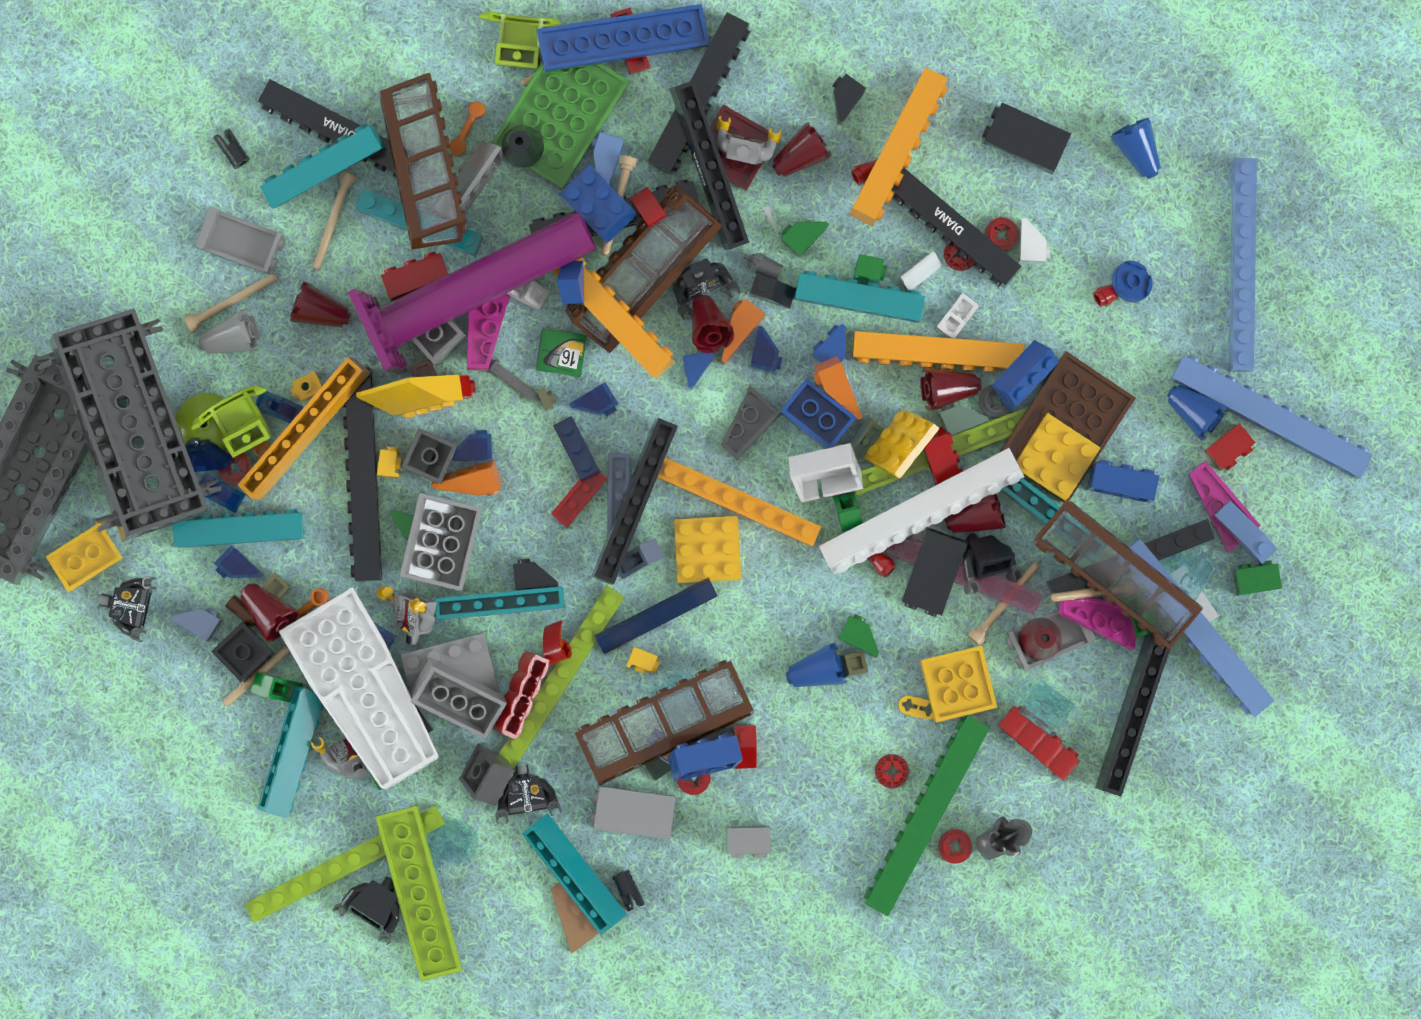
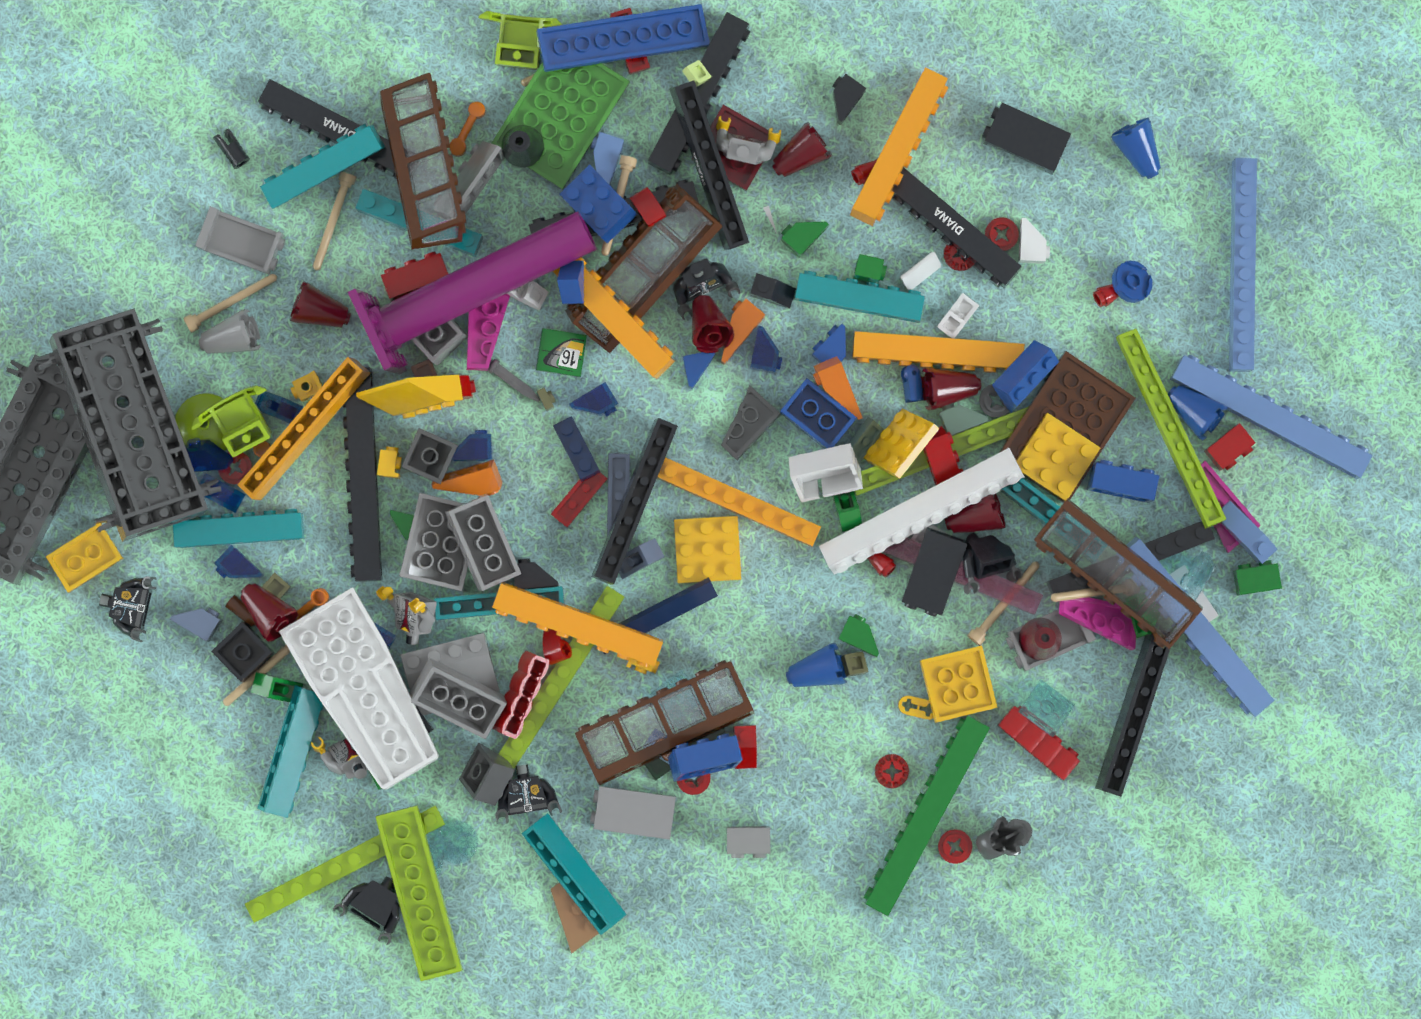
(483, 542): none -> light grey brick
(578, 624): none -> light orange brick
(626, 885): black hinge -> none
(696, 72): none -> yellowish green plate
(763, 265): dark grey piece -> none
(912, 384): none -> blue piece
(1170, 428): none -> lime plate

